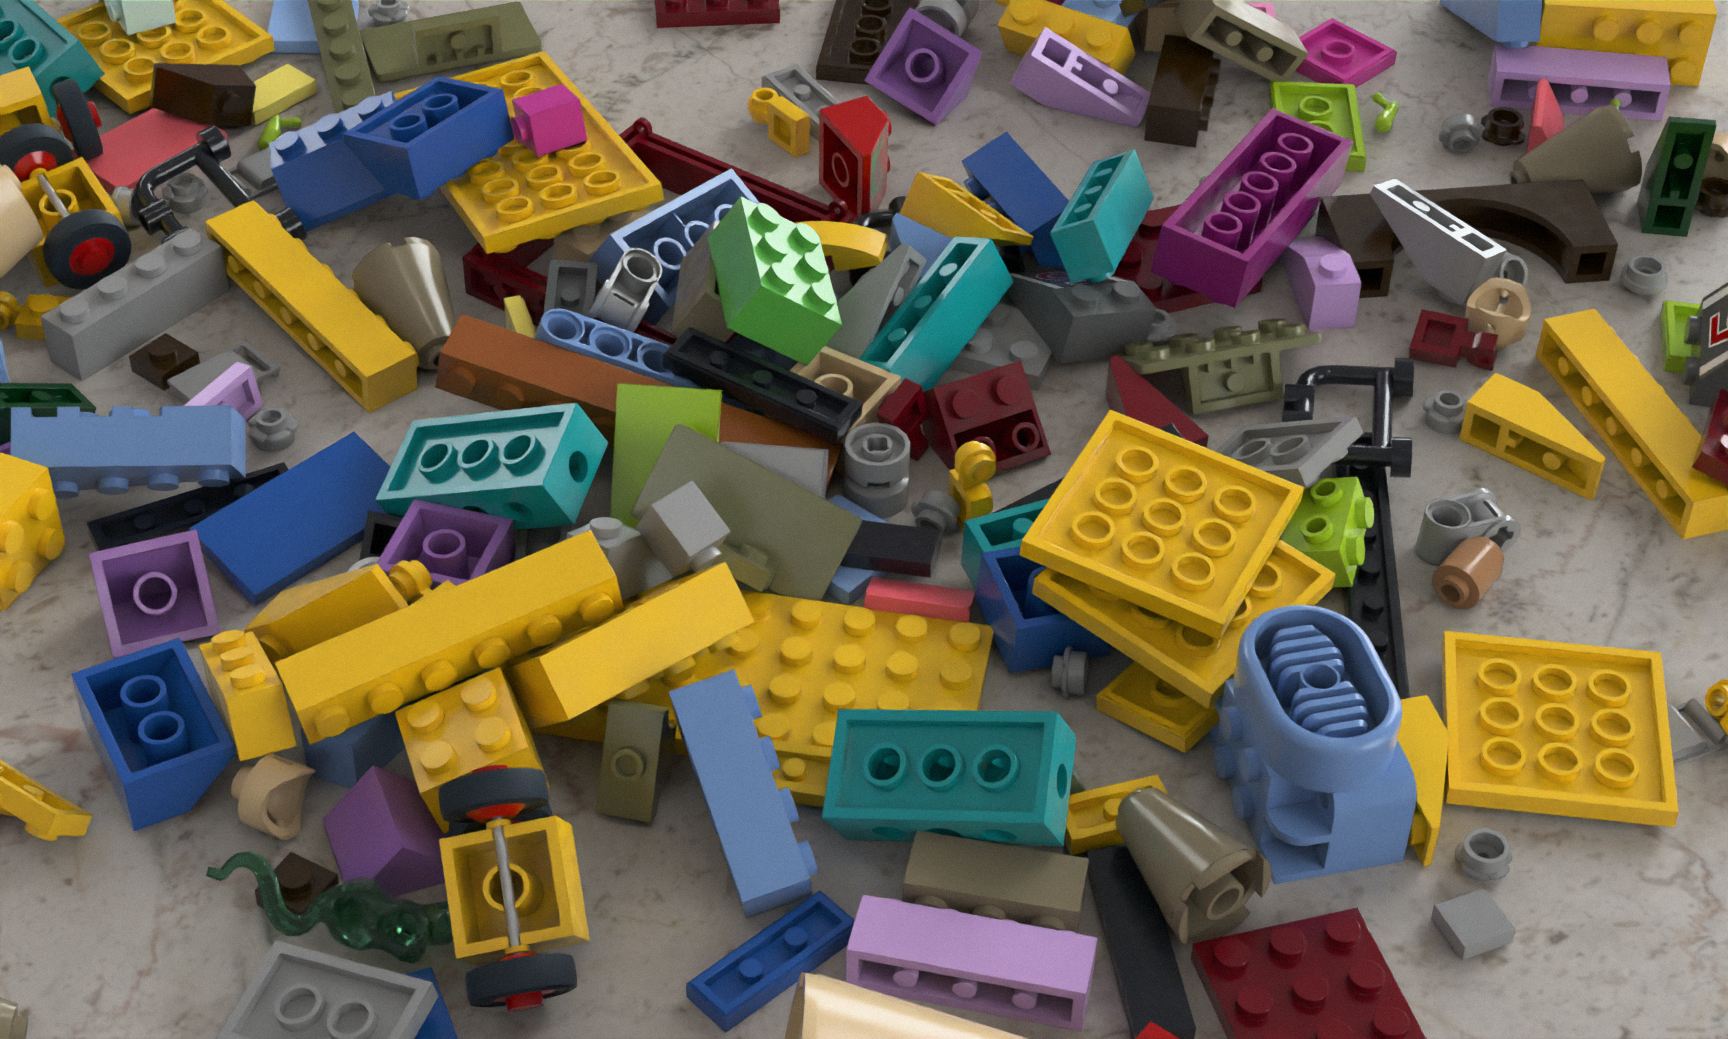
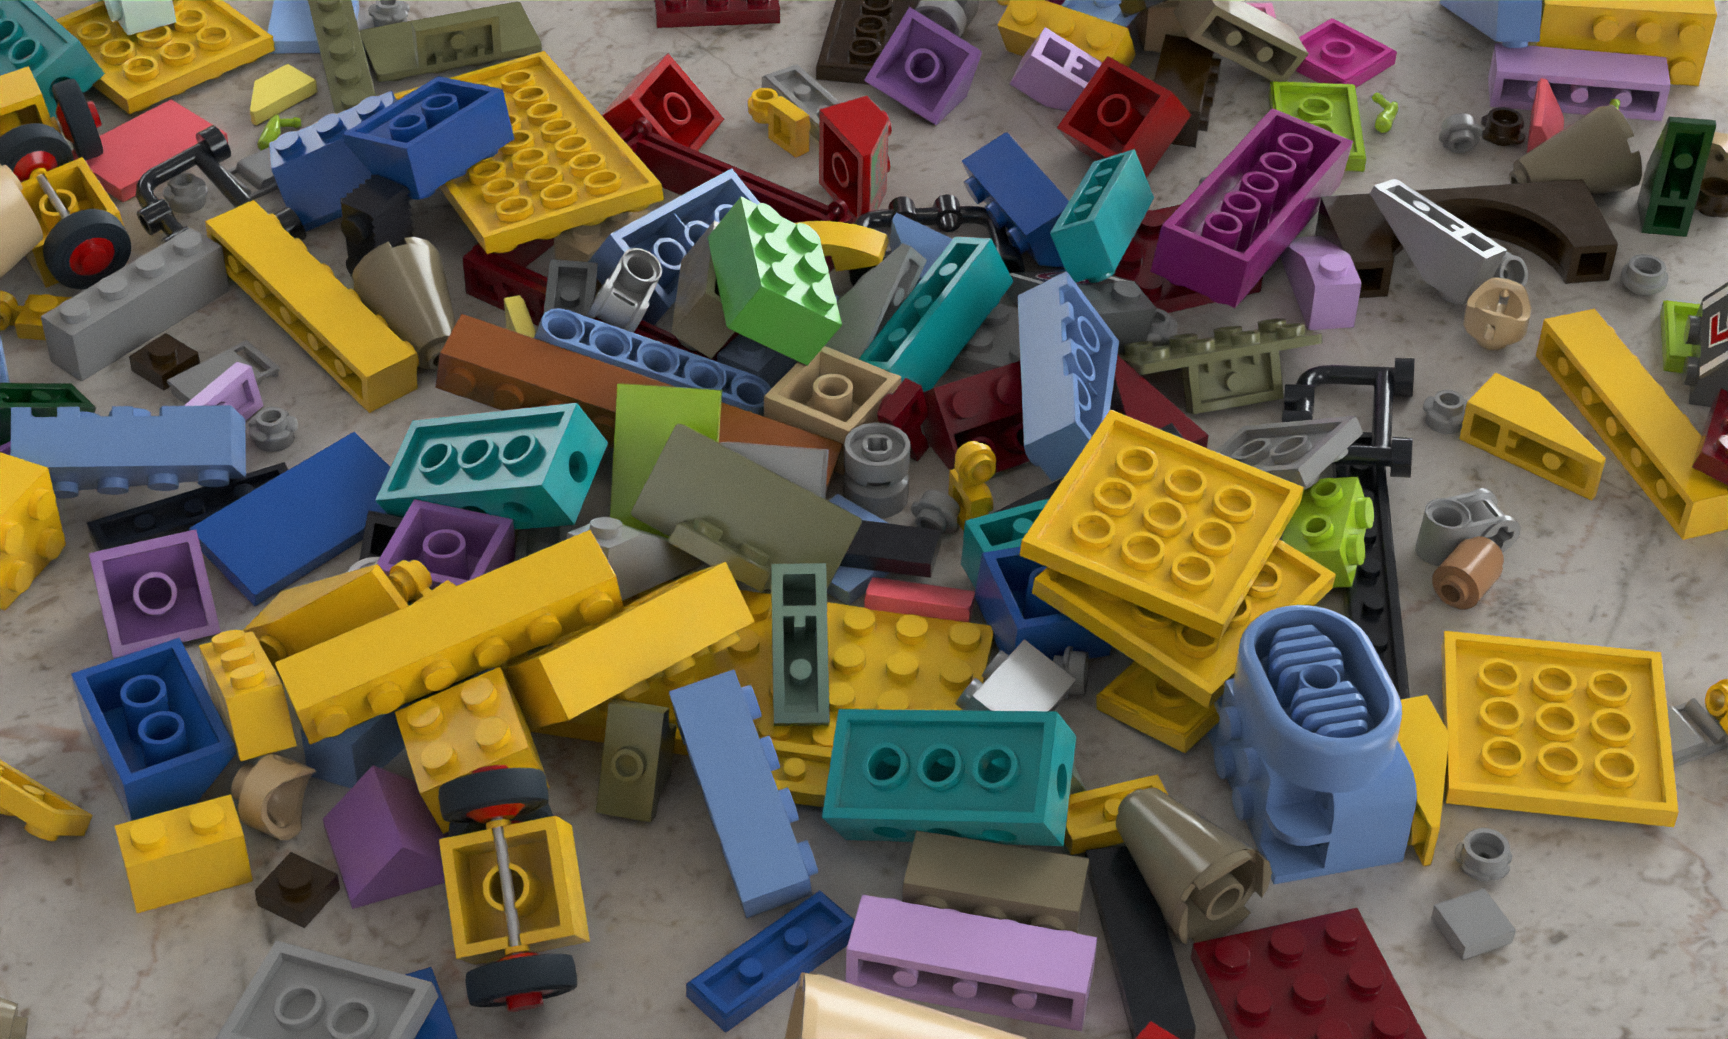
(127, 204): light grey plate -> none
(184, 853): none -> yellow brick
(204, 93): dark brown slope -> none
(353, 911): clear green animal -> none
(374, 216): none -> black brick
(548, 120): dark pink brick -> none
(668, 102): none -> red slope
(684, 530): light grey brick -> none
(763, 385): black tile -> none
(800, 644): none -> sand green slope
(956, 212): yellow slope -> none
(1018, 683): none -> light grey brick
(1065, 372): none -> medium blue wedge
(1124, 113): none -> red brick
(1446, 337): dark red plate -> none

